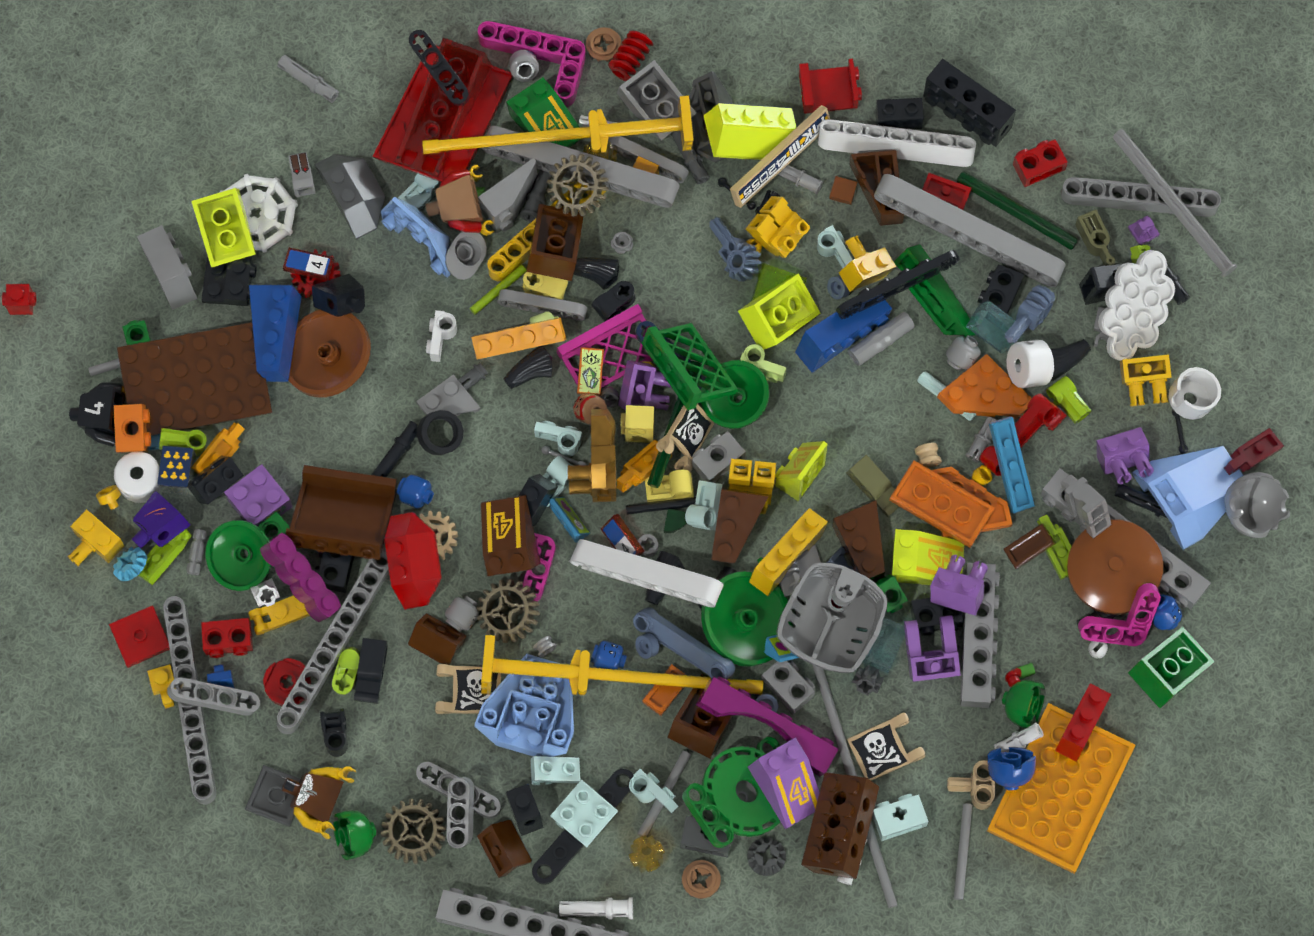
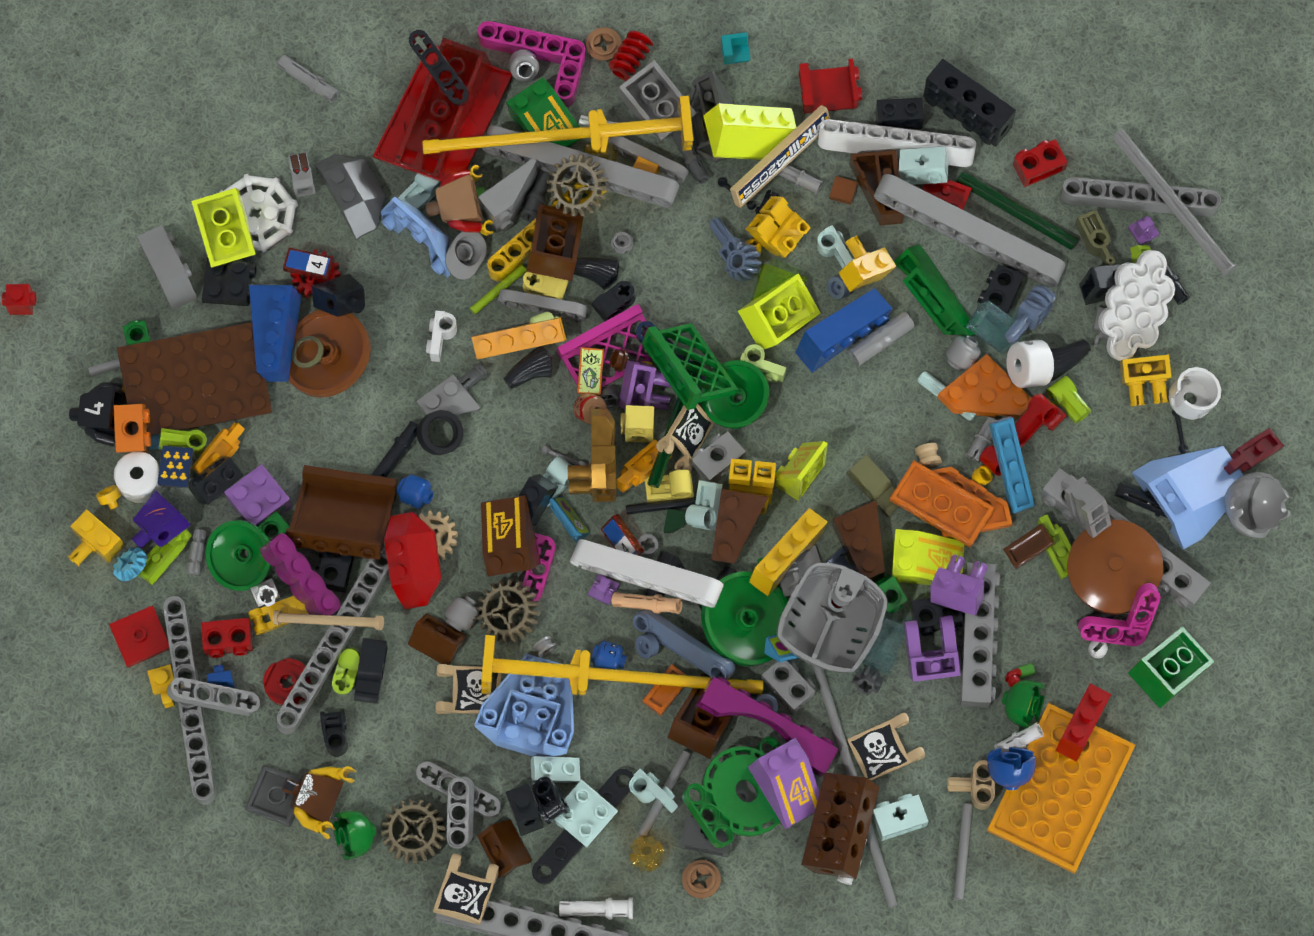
(279, 617): none -> tan bar
(318, 357): none -> olive piece
(463, 894): none -> flag
(549, 431): light aqua plate -> none
(549, 799): none -> black piece
(603, 589): none -> medium lavender brick
(619, 359): none -> reddish brown plate
(654, 603): none -> light nougat pin
(735, 48): none -> teal panel
(756, 861): dark grey gear -> none
(890, 287): black plate -> none
(924, 165): none -> light aqua brick
(1124, 451): medium lavender brick -> none
(1167, 613): blue head -> none

